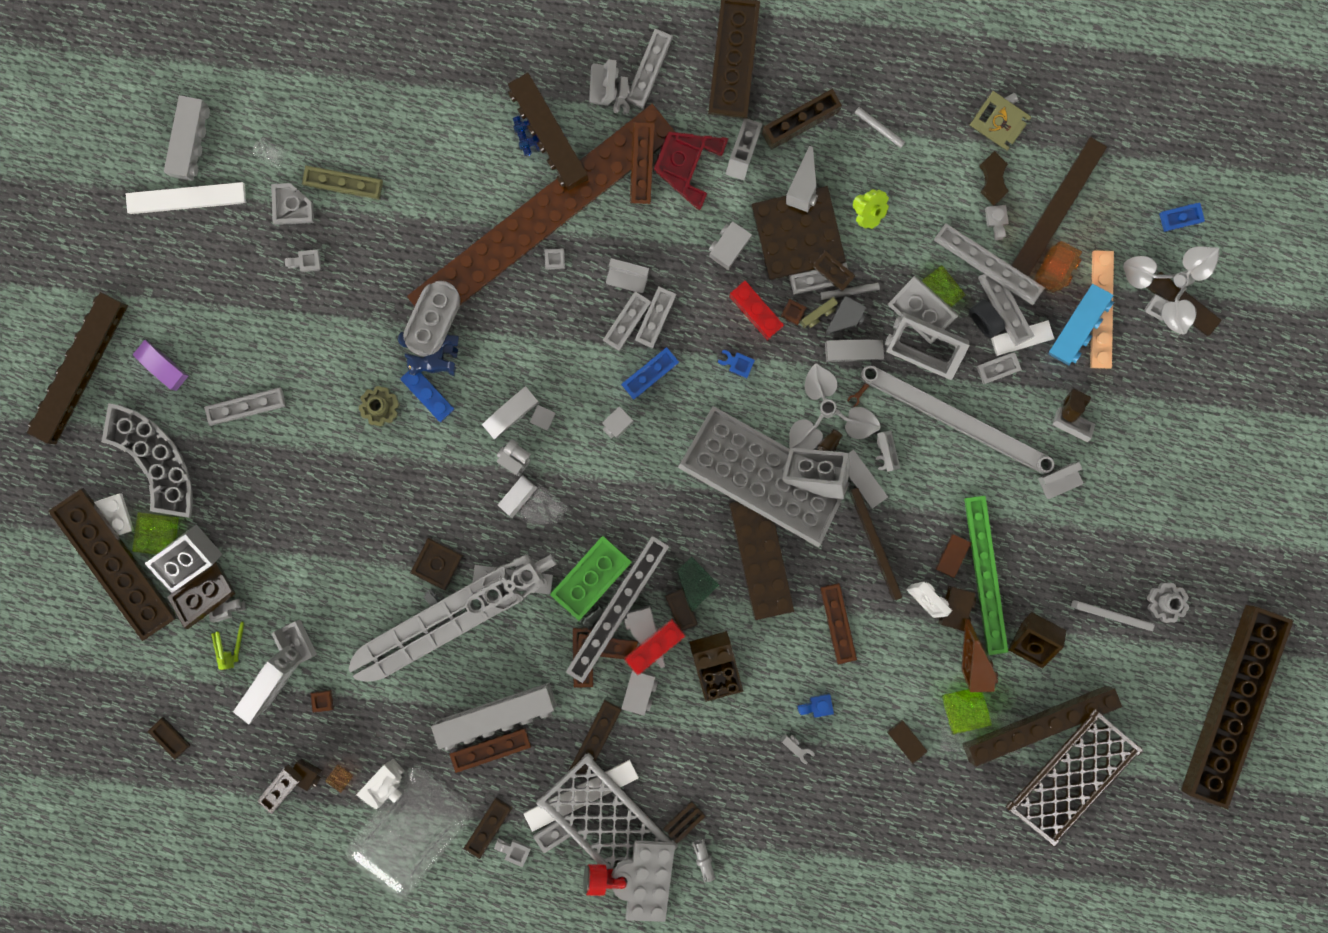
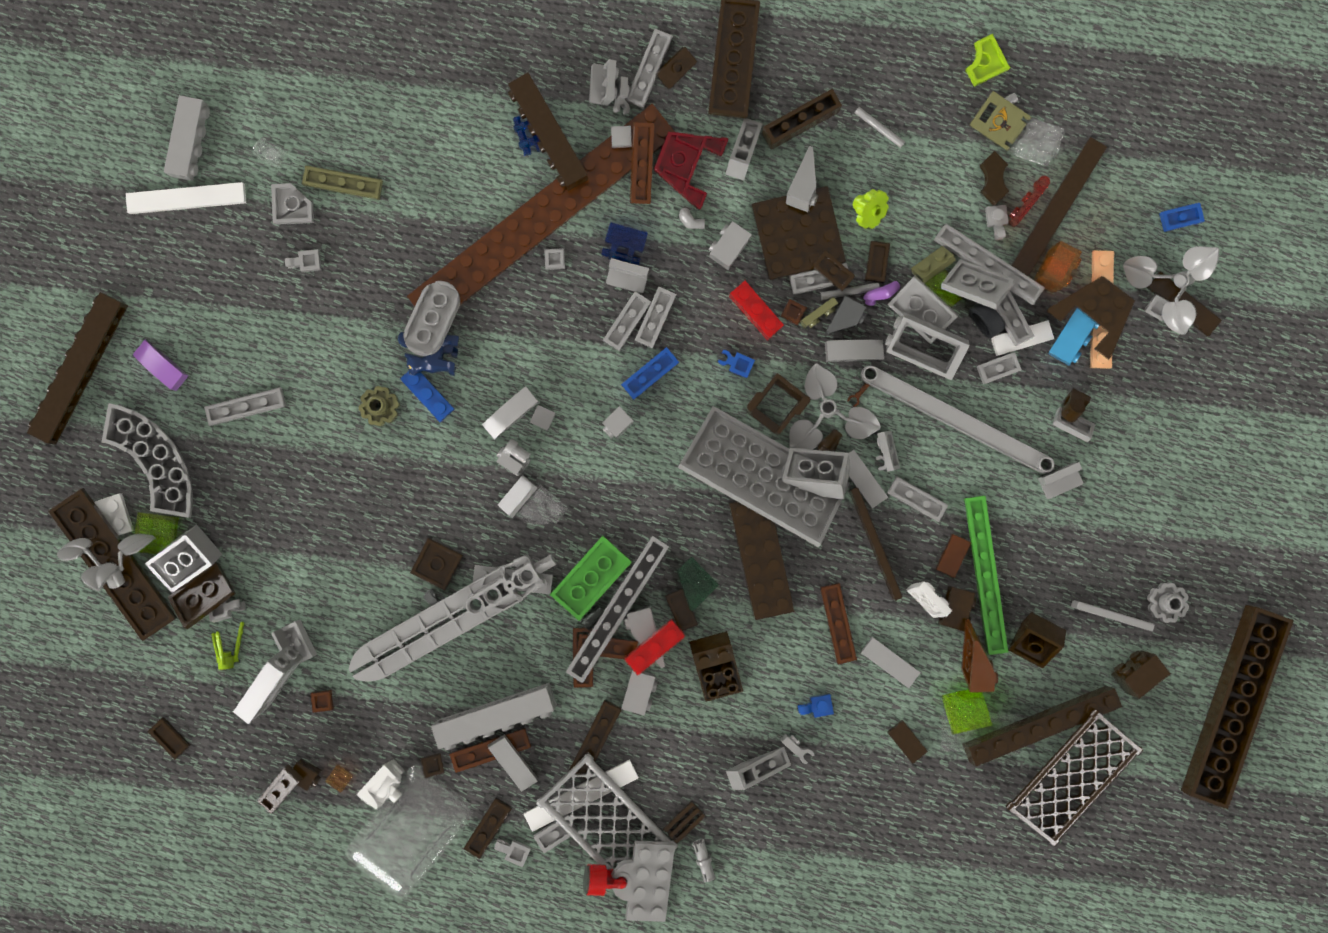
(98, 575): none -> light grey plant
(432, 765): none -> dark brown tile
(512, 762): none -> light grey tile
(621, 136): none -> light grey tile
(626, 238): none -> clear blue plate
(676, 68): none -> dark brown plate
(689, 221): none -> light grey arm
(757, 769): none -> light grey slope
(803, 401): none -> dark brown piece
(877, 261): none -> dark brown tile
(881, 293): none -> medium lavender arm
(890, 662): none -> light grey tile
(917, 499): none -> light grey tile
(933, 264): none -> olive plate
(977, 284): none -> light grey plate
(988, 61): none -> lime tile
(1029, 200): none -> clear red plate
(1038, 142): none -> clear plate
(1104, 305): none -> dark brown wing
(1140, 673): none -> dark brown brick

